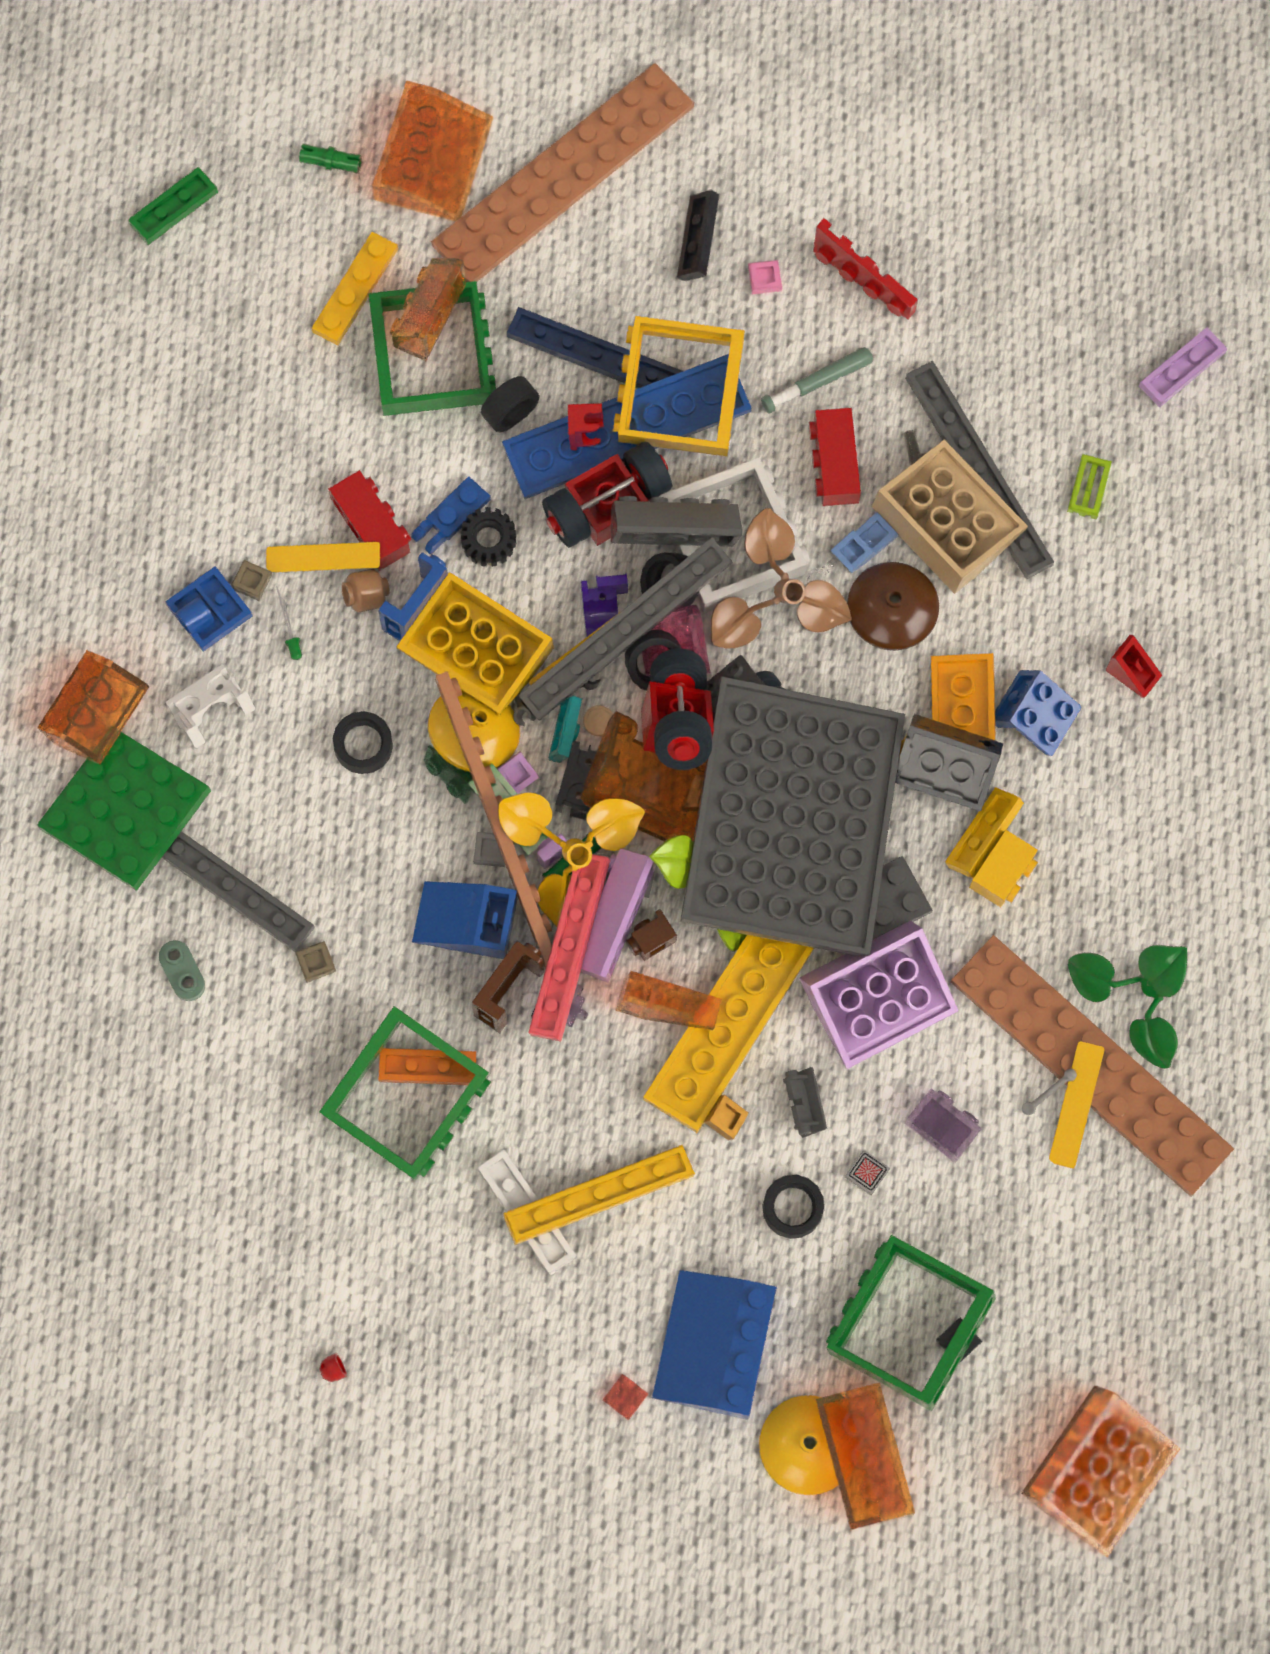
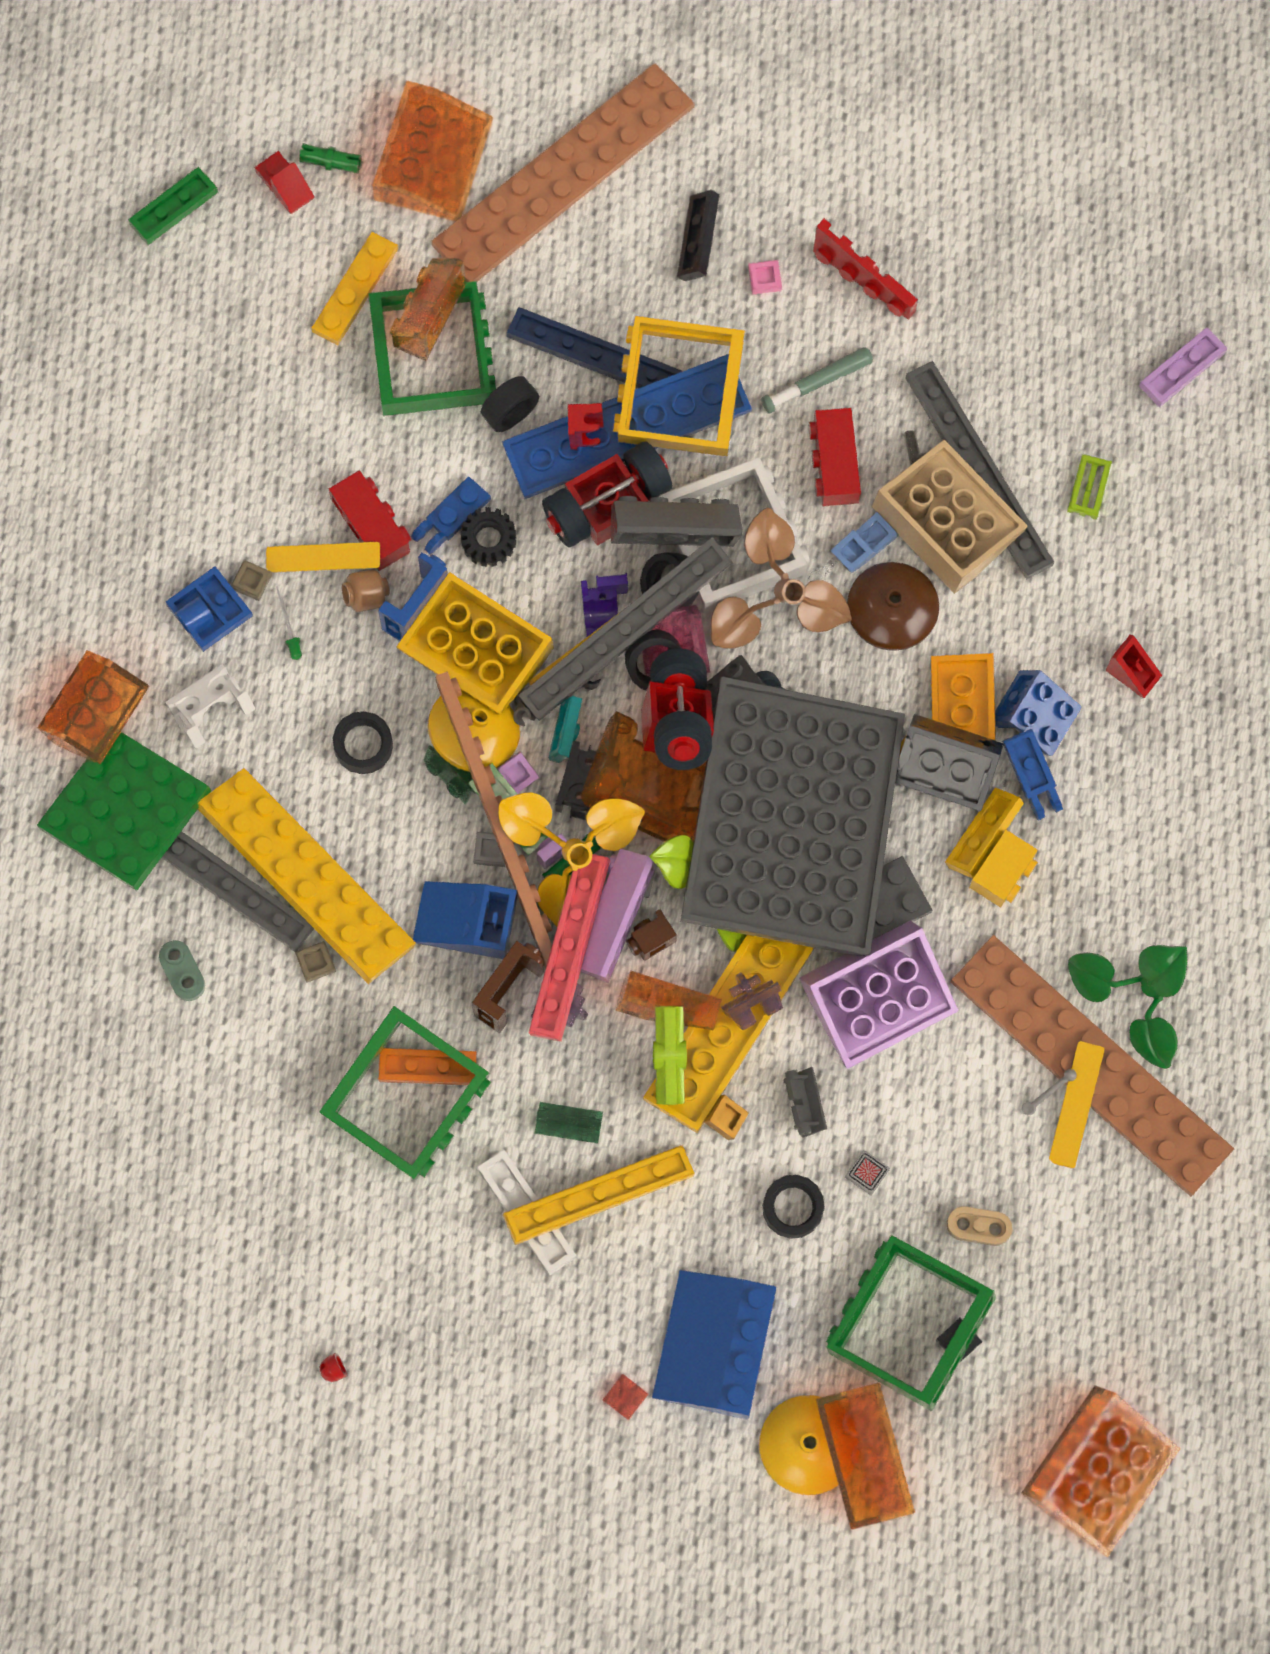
(285, 181): none -> red slope
(306, 875): none -> yellow plate
(568, 1122): none -> clear green hinge
(596, 719): tan piece -> none
(669, 1055): none -> lime piece
(765, 994): none -> hips
(944, 1124): clear purple brick -> none
(979, 1223): none -> tan plate
(1032, 771): none -> blue hinge

